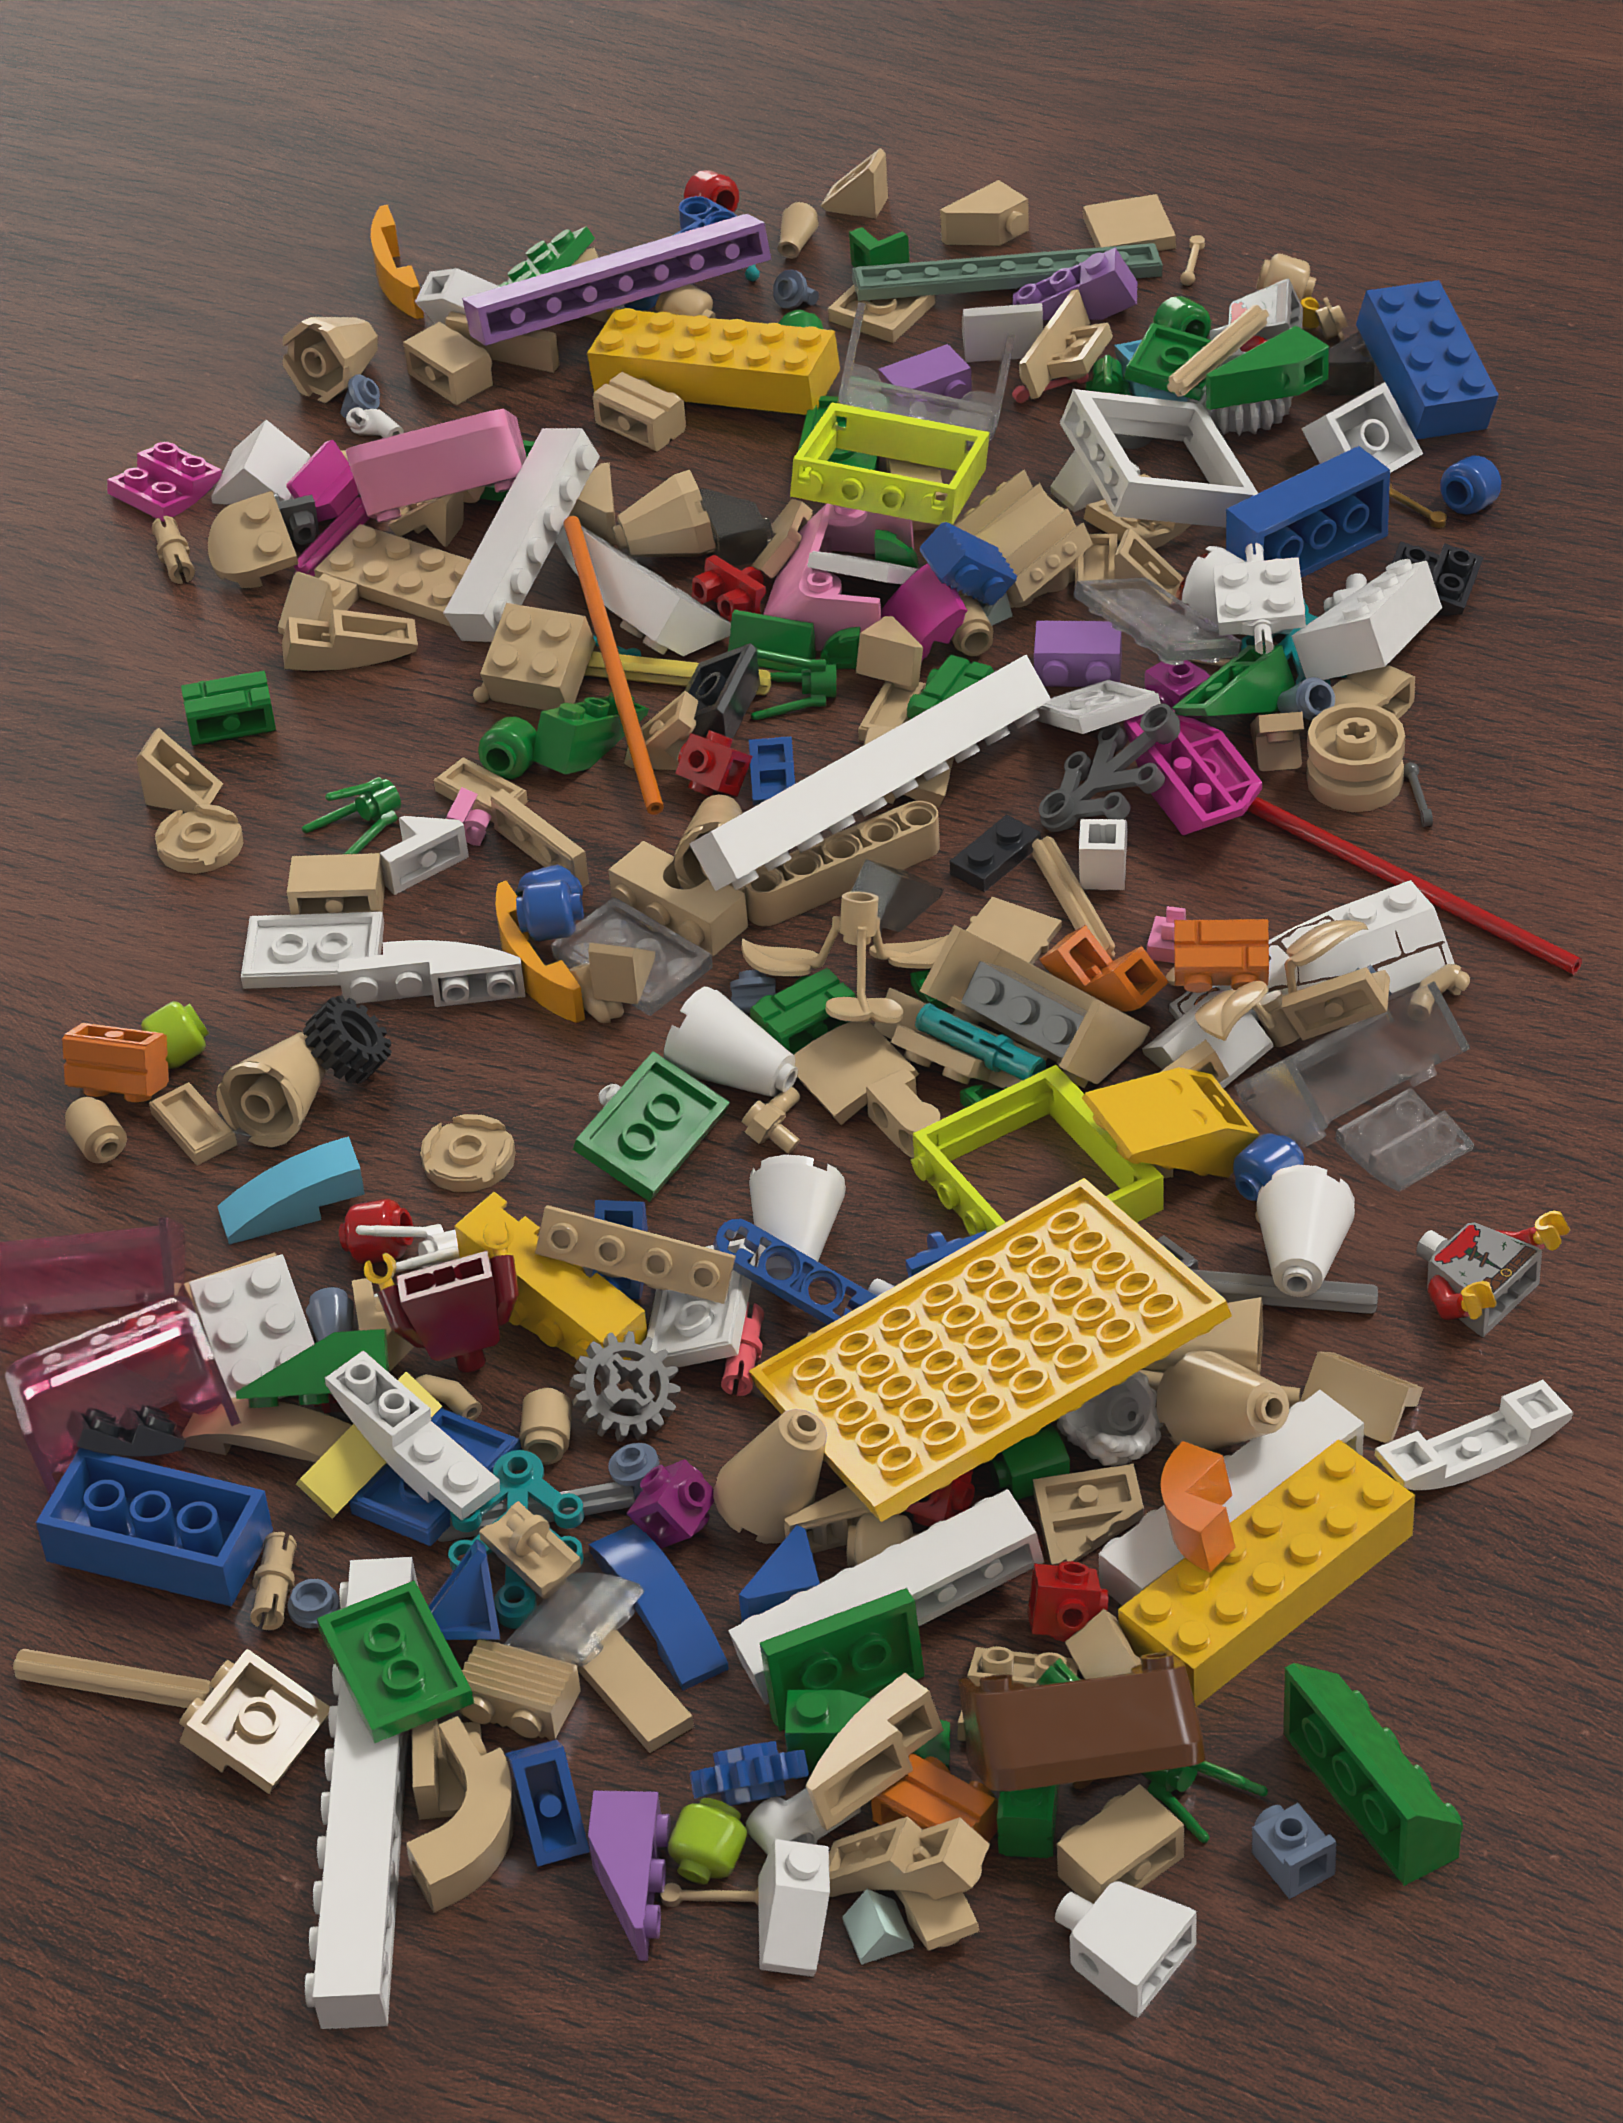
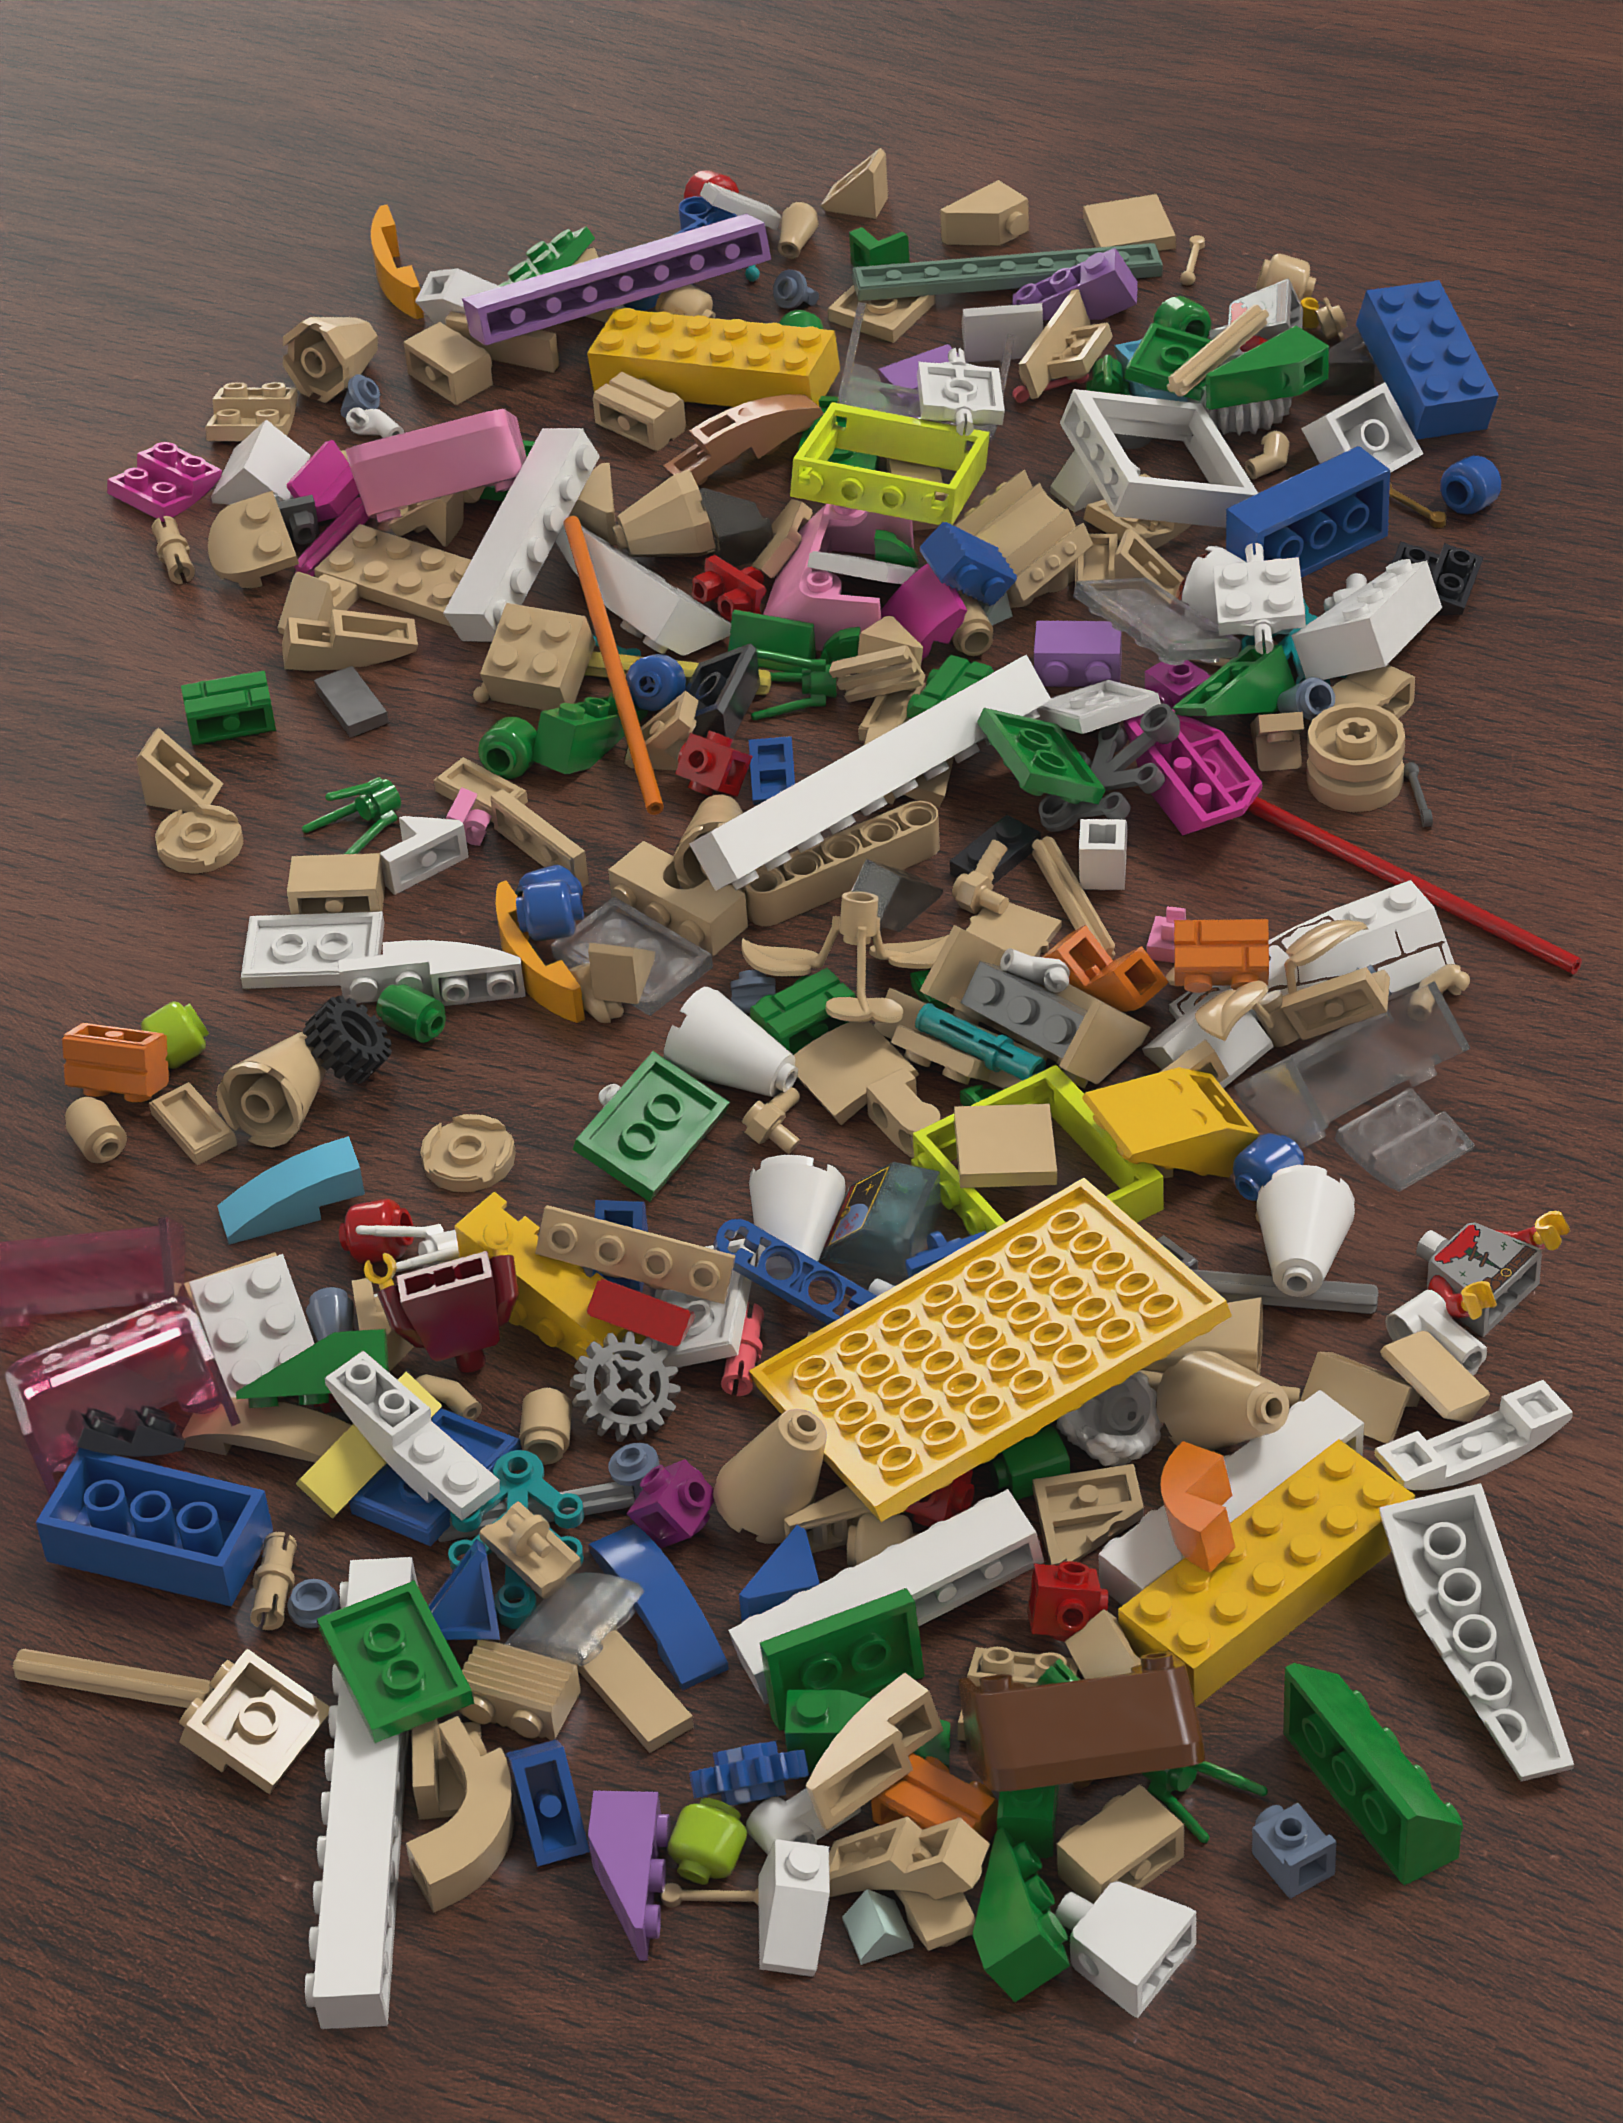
(243, 409): none -> tan slope
(351, 701): none -> flat silver tile
(411, 1012): none -> green brick
(640, 1313): none -> red slope
(667, 684): none -> blue head
(740, 204): none -> white tile
(750, 426): none -> nougat slope
(881, 678): none -> tan tile
(885, 1219): none -> clear light blue slope
(960, 393): none -> white plate
(975, 890): none -> tan piece
(1005, 1145): none -> tan tile
(1014, 1921): none -> green slope
(1041, 757): none -> green plate
(1043, 971): none -> white arm
(1273, 457): none -> tan arm
(1430, 1314): none -> white piece
(1436, 1376): none -> tan slope
(1473, 1615): none -> white wedge

